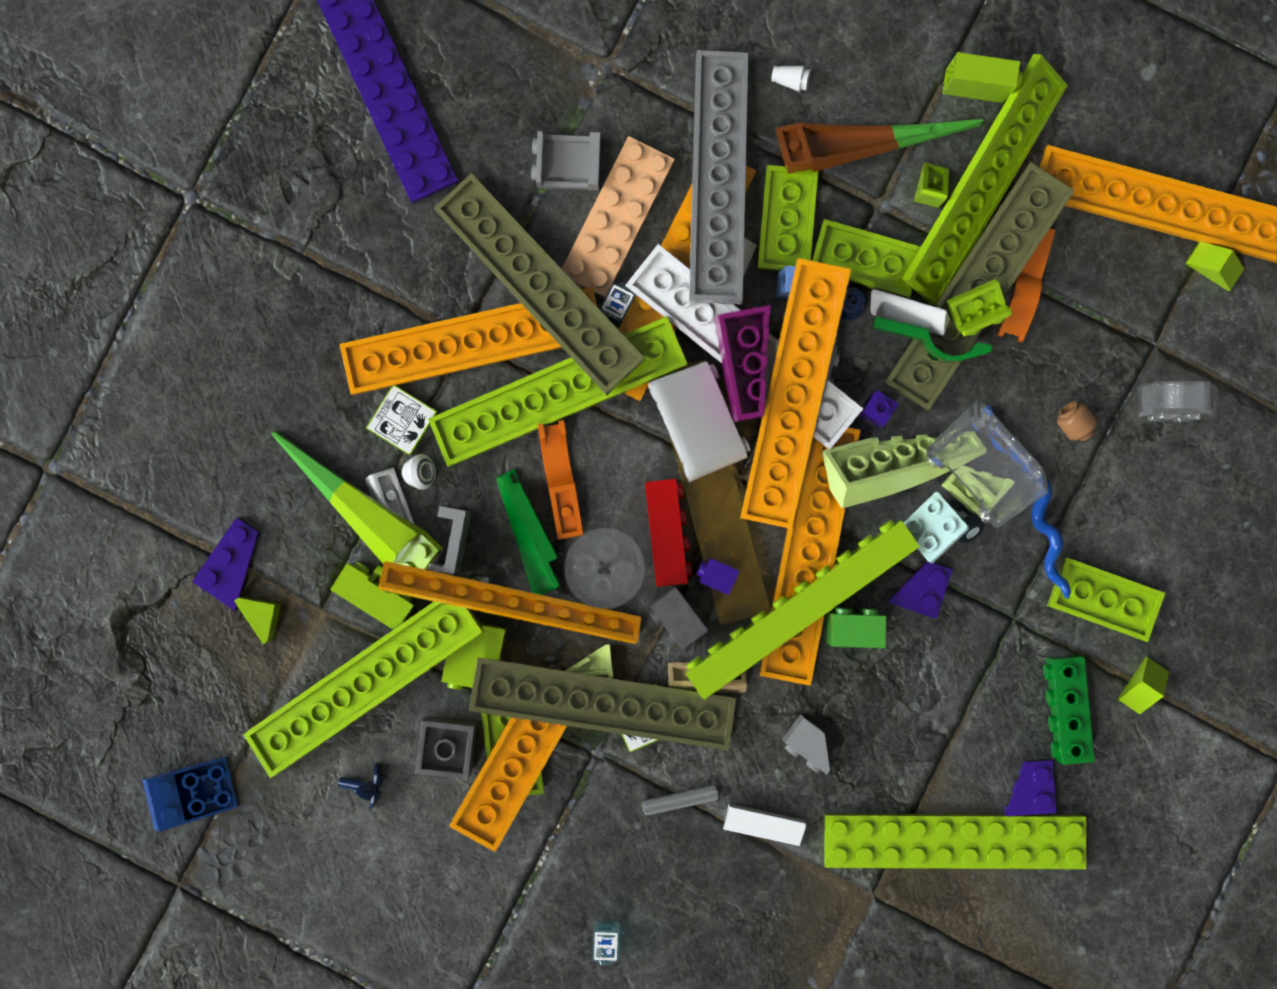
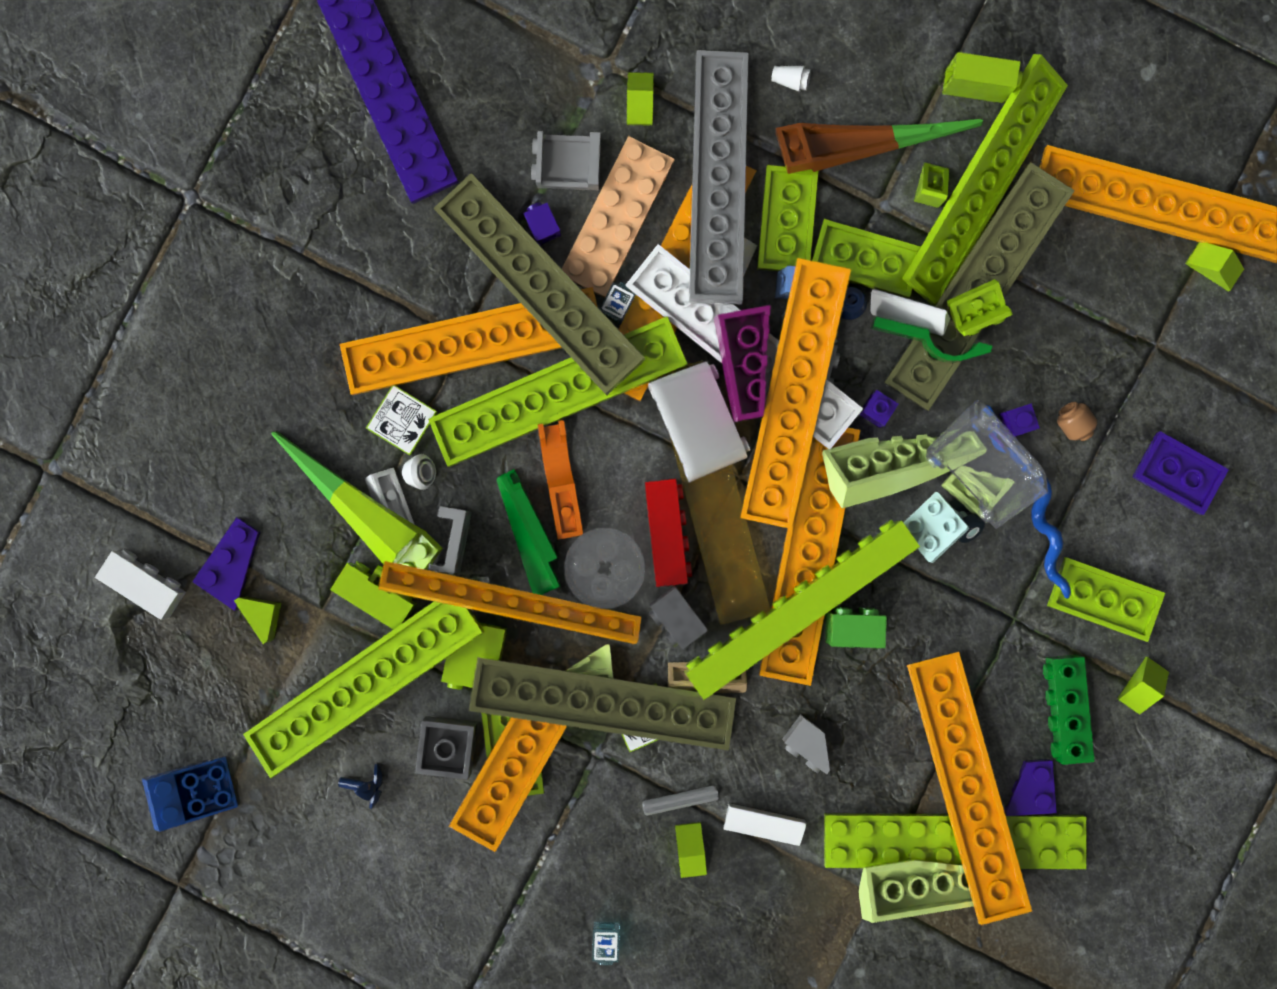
(141, 583): none -> white brick
(542, 223): none -> dark purple brick
(640, 99): none -> lime slope
(691, 849): none -> lime slope
(717, 575): dark purple brick -> none
(912, 890): none -> yellowish green wedge
(924, 590): dark purple wing -> none
(969, 788): none -> light orange plate
(1020, 420): none -> dark purple brick
(1027, 291): orange piece -> none
(1174, 400): clear brick -> none
(1180, 473): none -> dark purple plate

